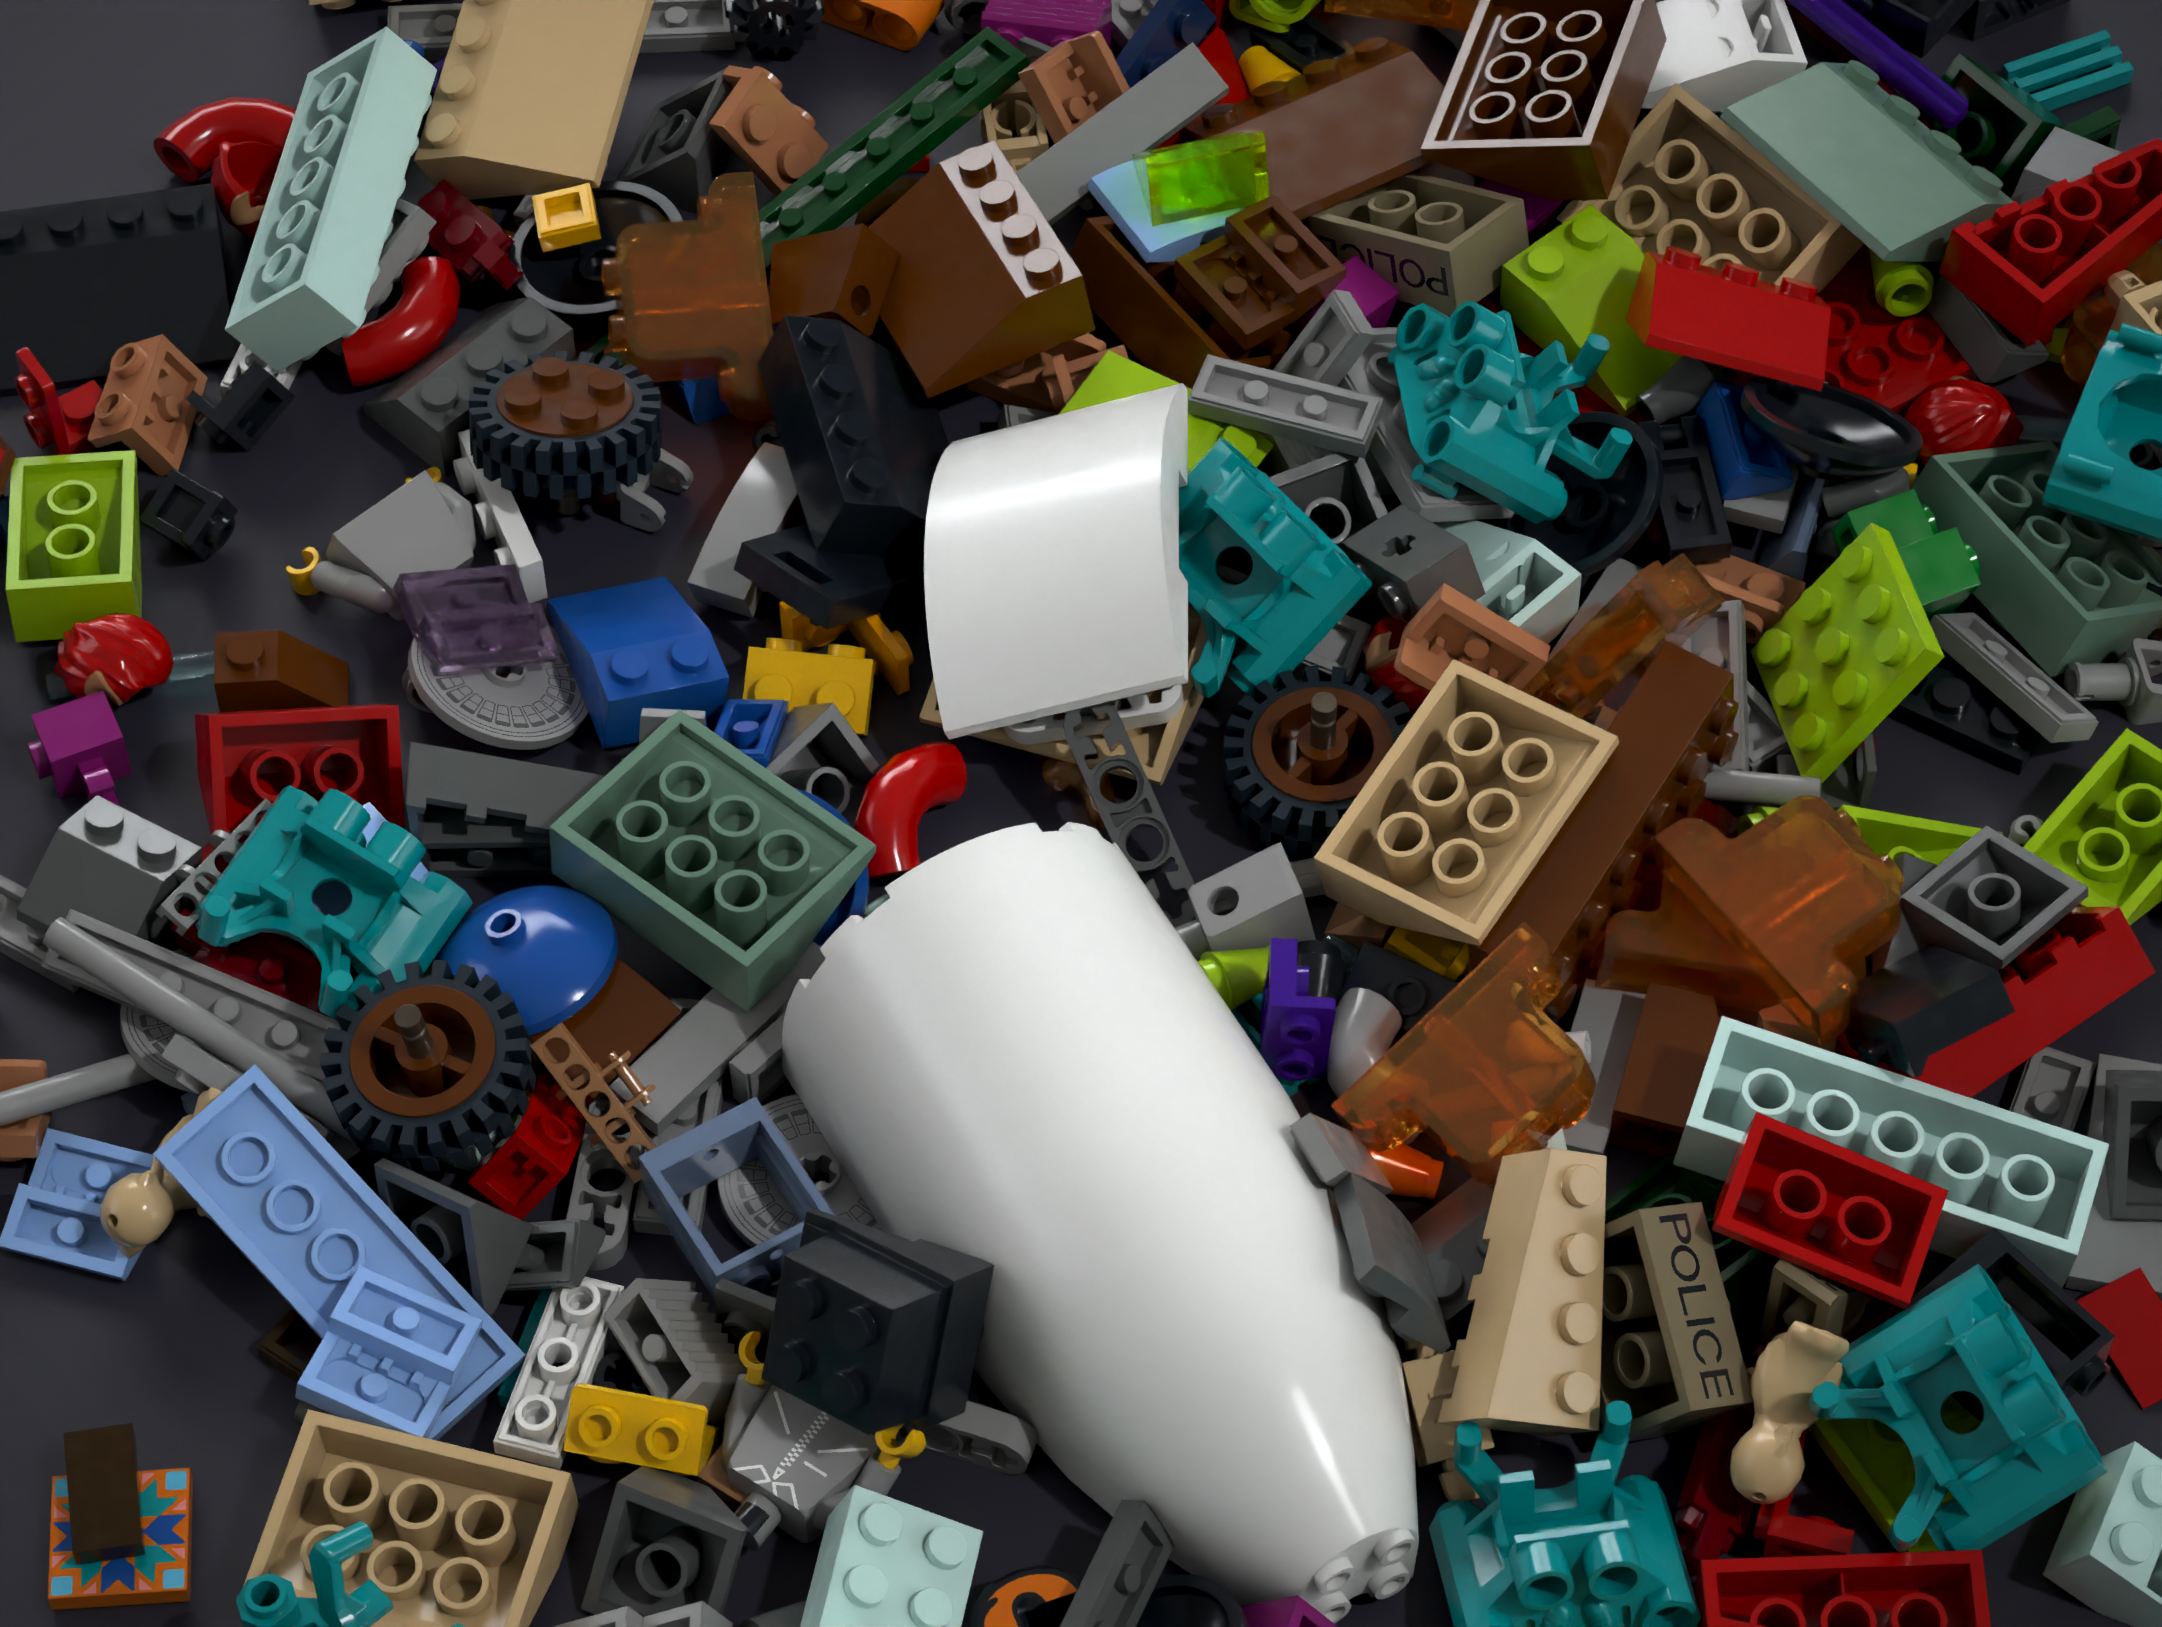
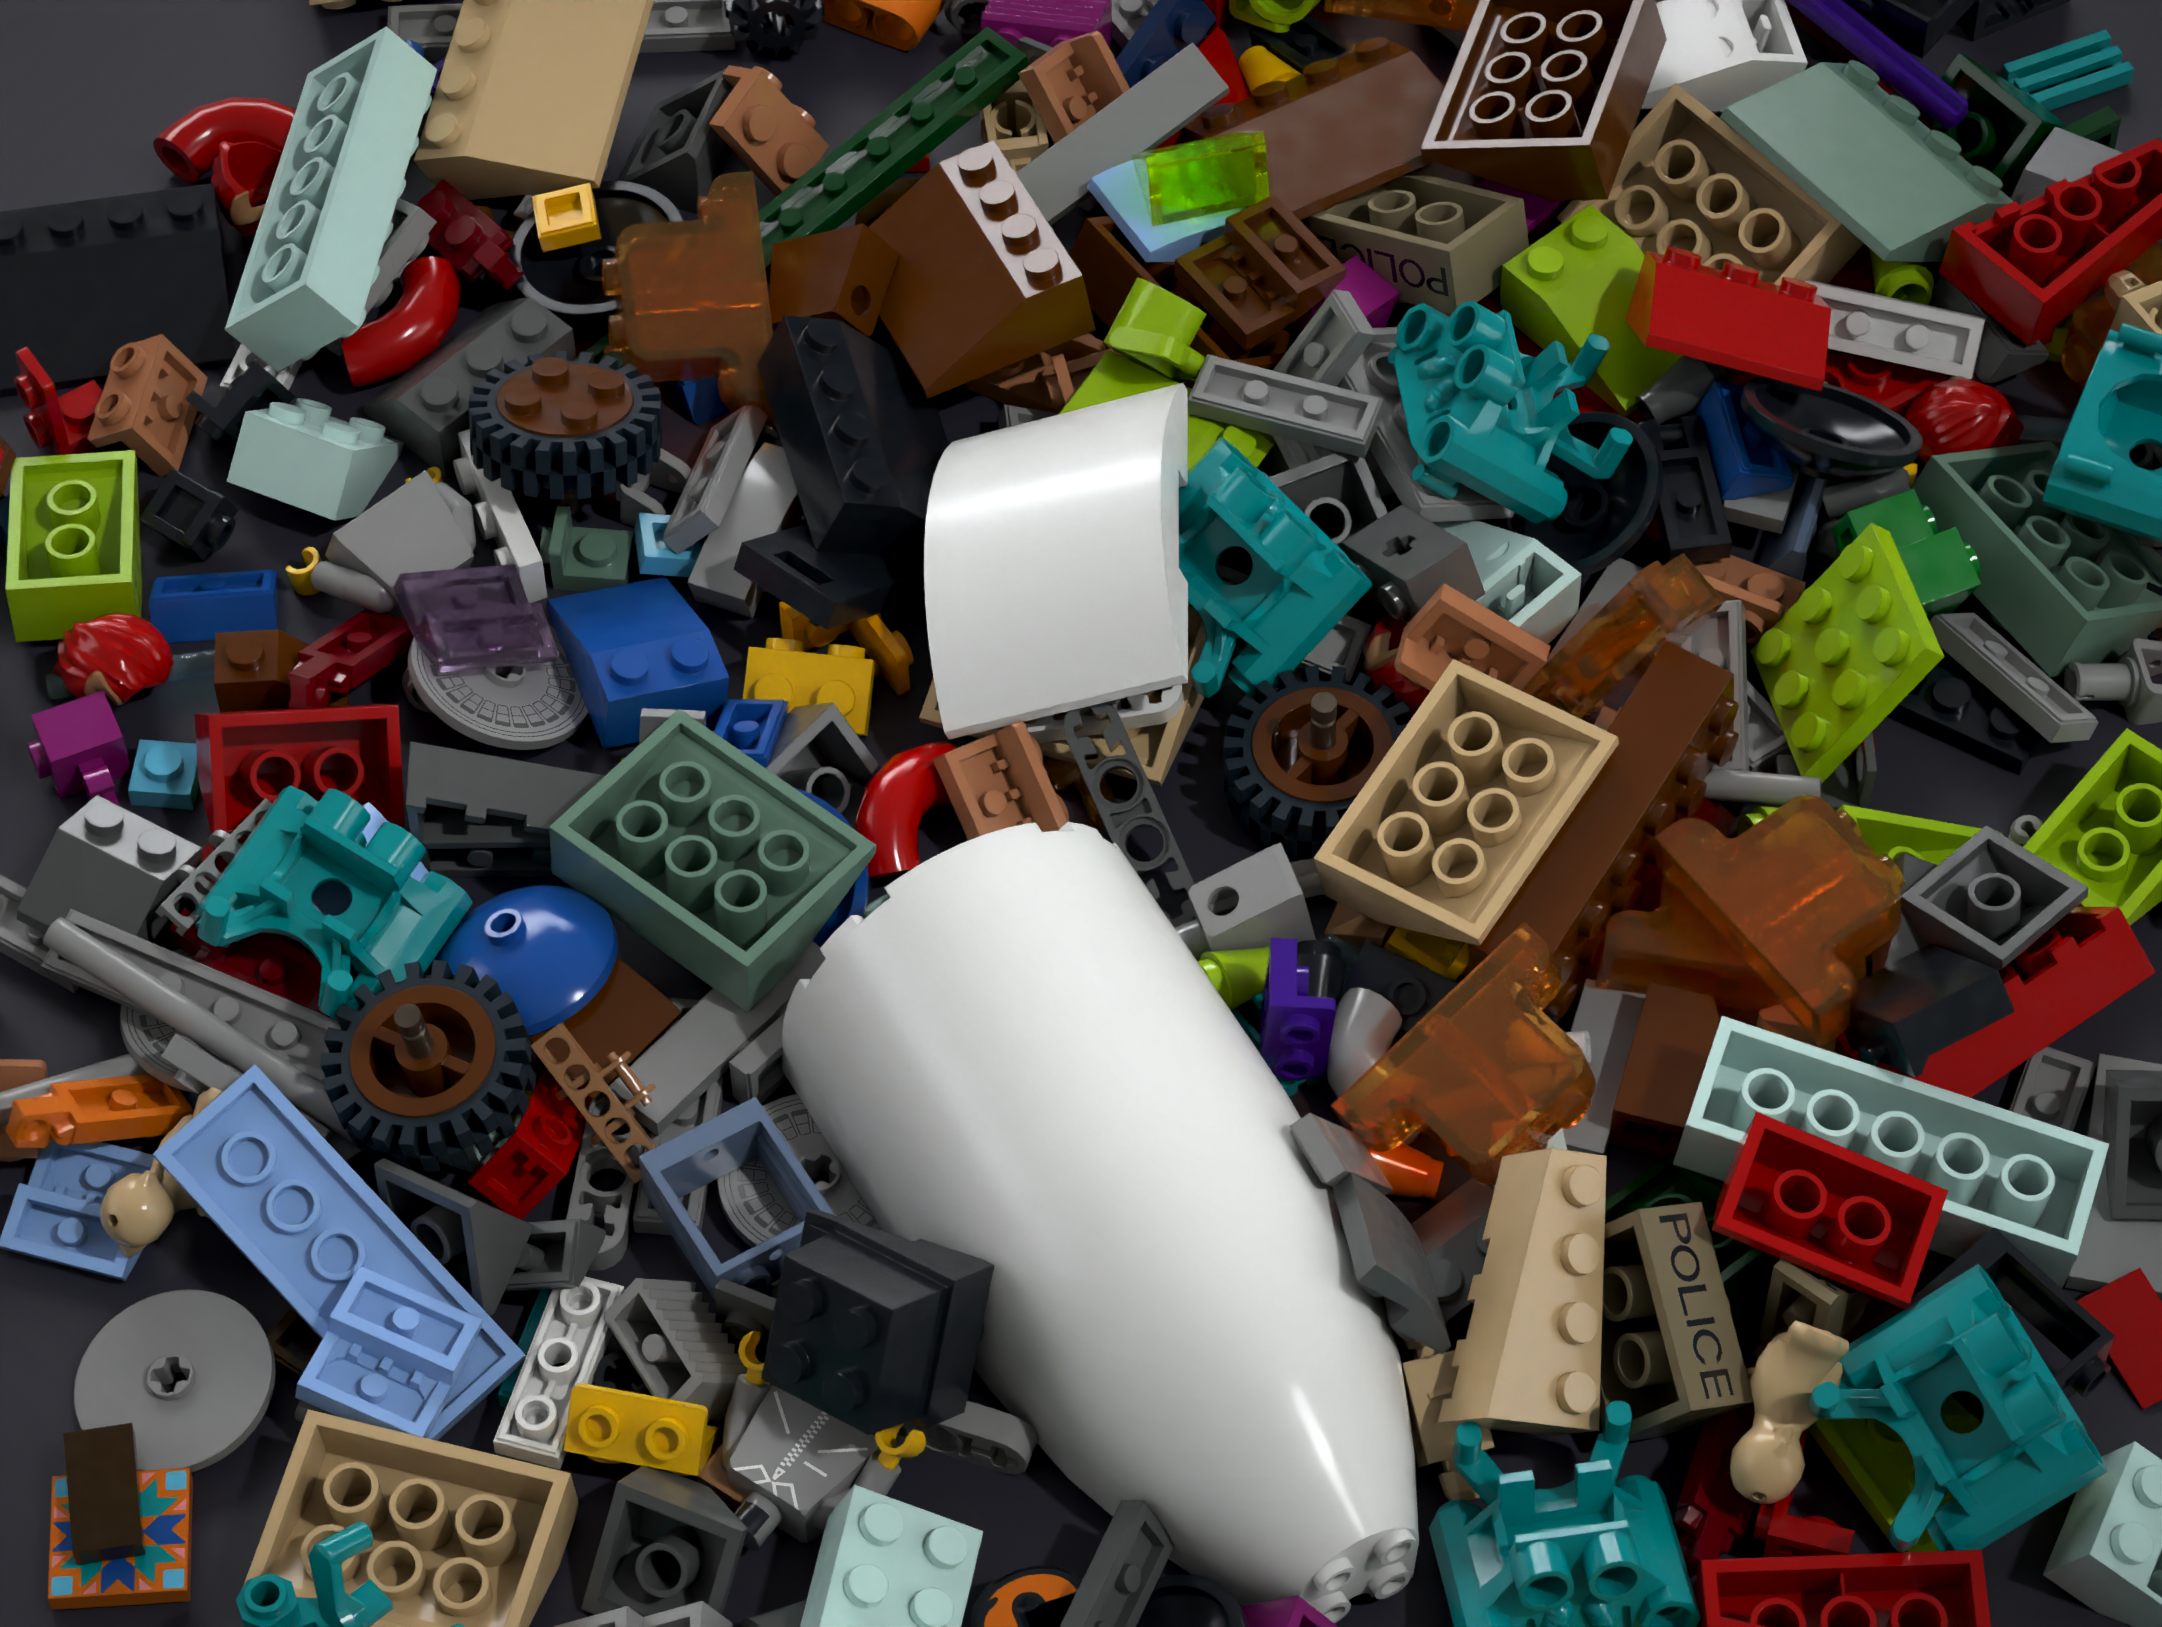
(97, 1112): none -> orange hinge
(164, 775): none -> medium azure plate
(175, 1332): none -> light grey piece
(206, 604): none -> blue slope
(312, 458): none -> light aqua slope
(347, 657): none -> dark red hinge
(586, 557): none -> sand green bracket
(655, 555): none -> medium azure plate
(714, 478): none -> light grey tile
(1001, 783): none -> nougat bracket
(1157, 332): none -> lime piece
(1902, 331): none -> white plate

